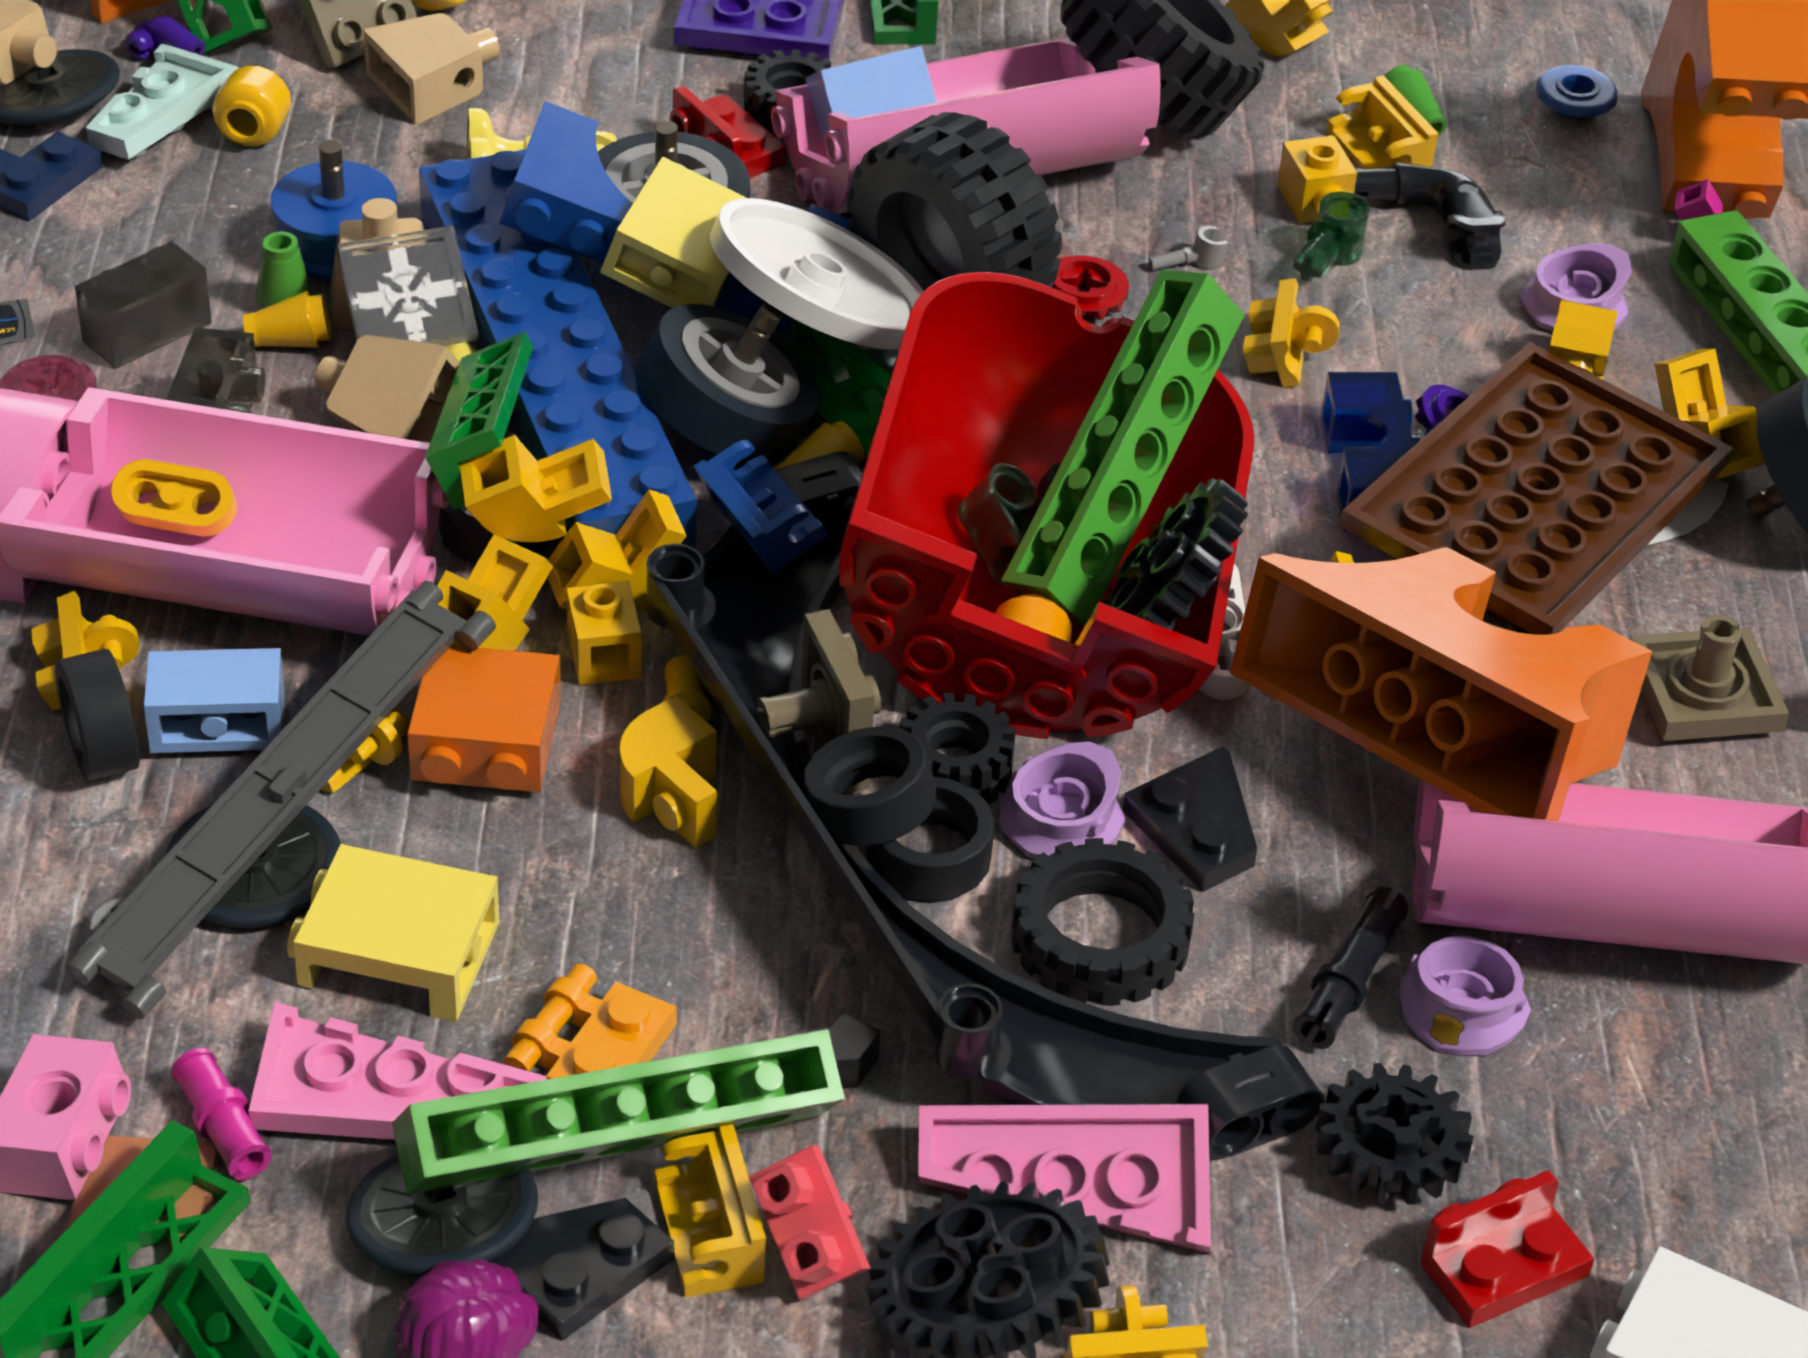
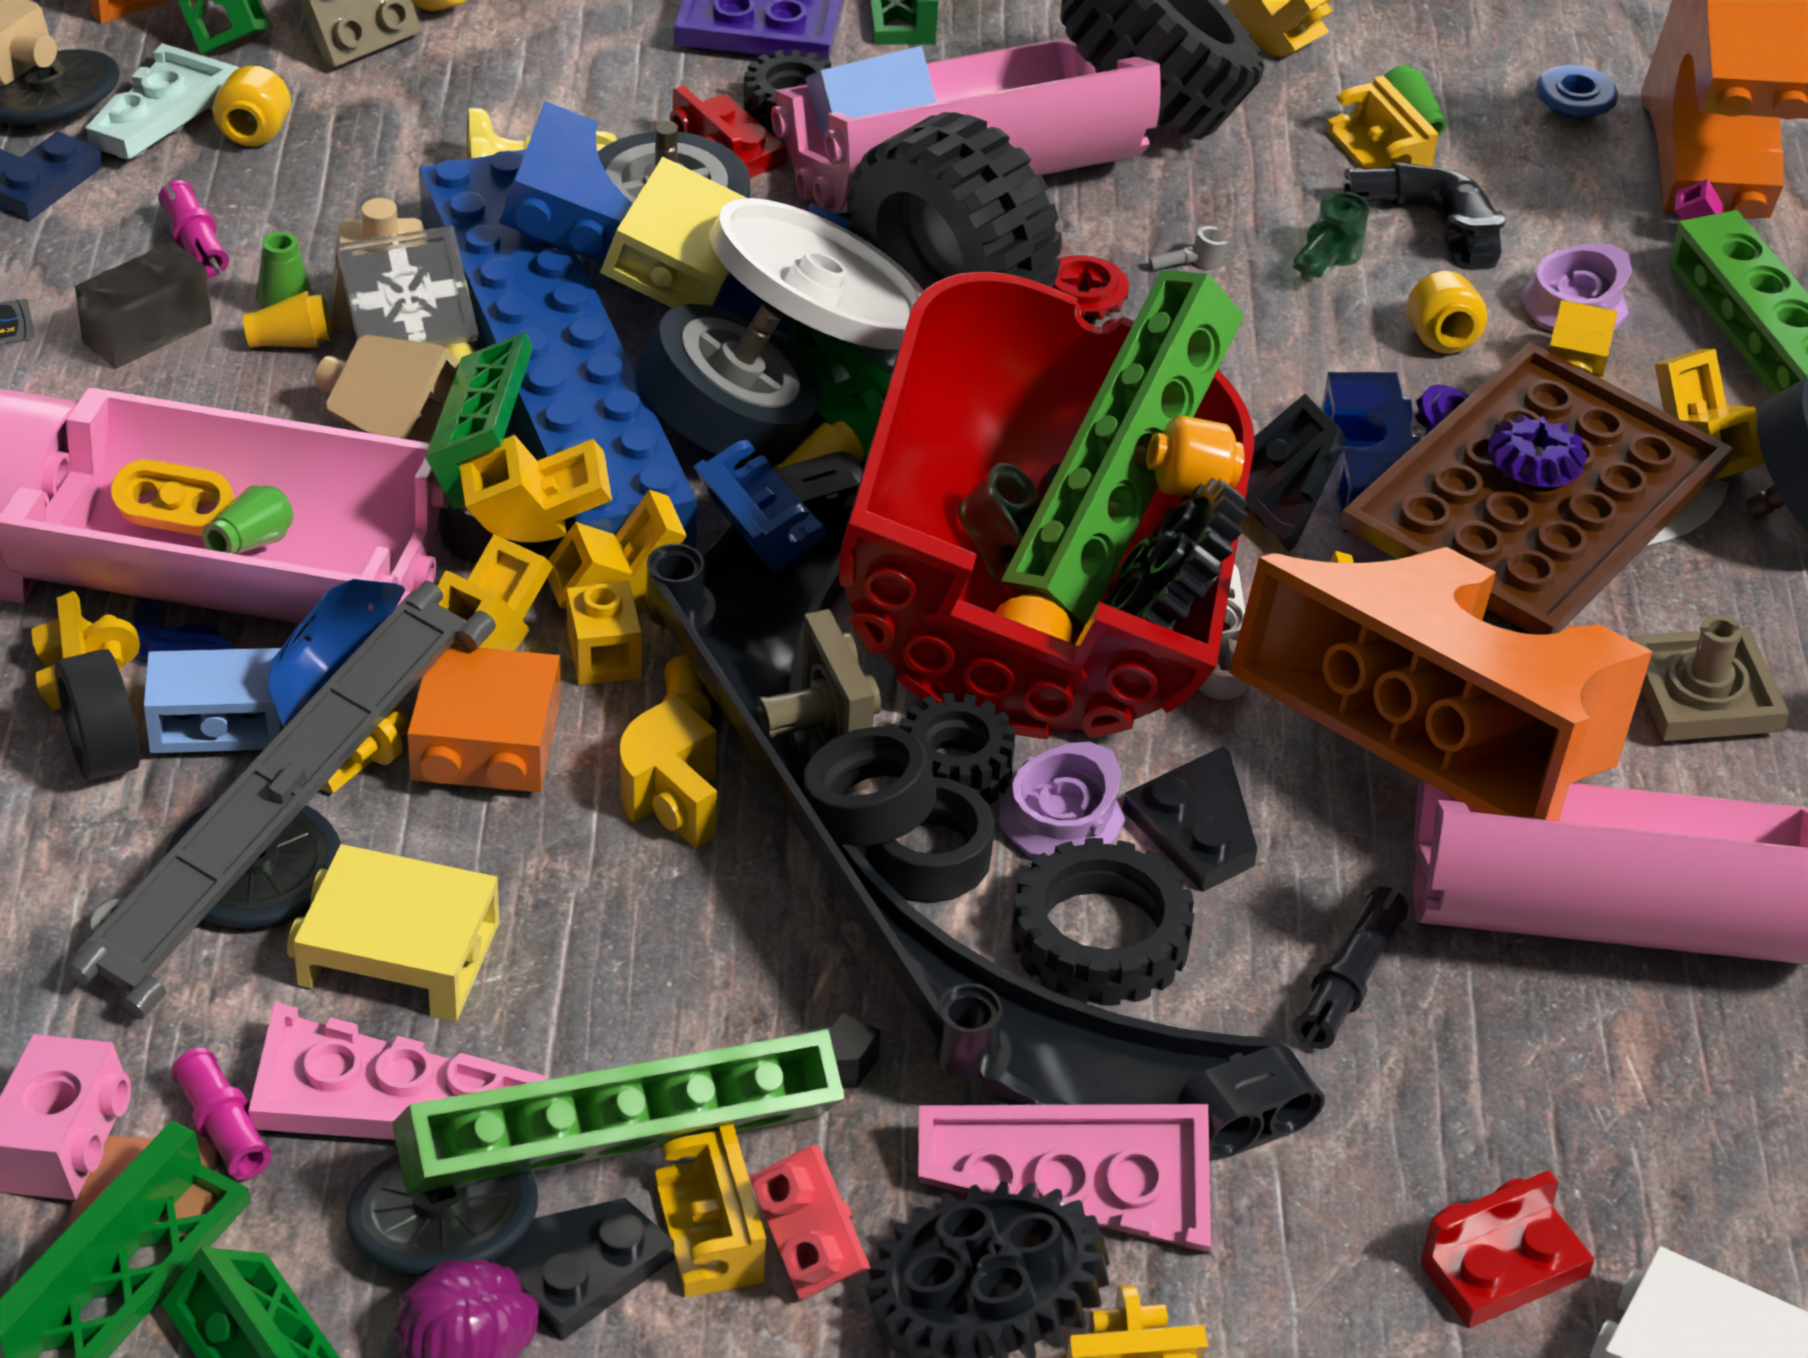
(46, 372): clear pink gear -> none
(158, 638): none -> clear blue piece
(164, 29): dark purple arm -> none
(193, 226): none -> dark pink pin
(219, 371): clear smoke brick -> none
(251, 521): none -> bright green cone
(322, 196): blue wheel -> none
(336, 632): none -> blue piece
(428, 63): tan torso -> none
(614, 1031): light orange plate -> none
(1192, 454): none -> light orange head
(1285, 333): yellow hips -> none
(1292, 468): none -> black wing
(1312, 171): yellow brick -> none
(1394, 1133): black gear -> none
(1446, 312): none -> yellow head
(1464, 996): lavender hat -> none
(1514, 455): none -> dark purple gear

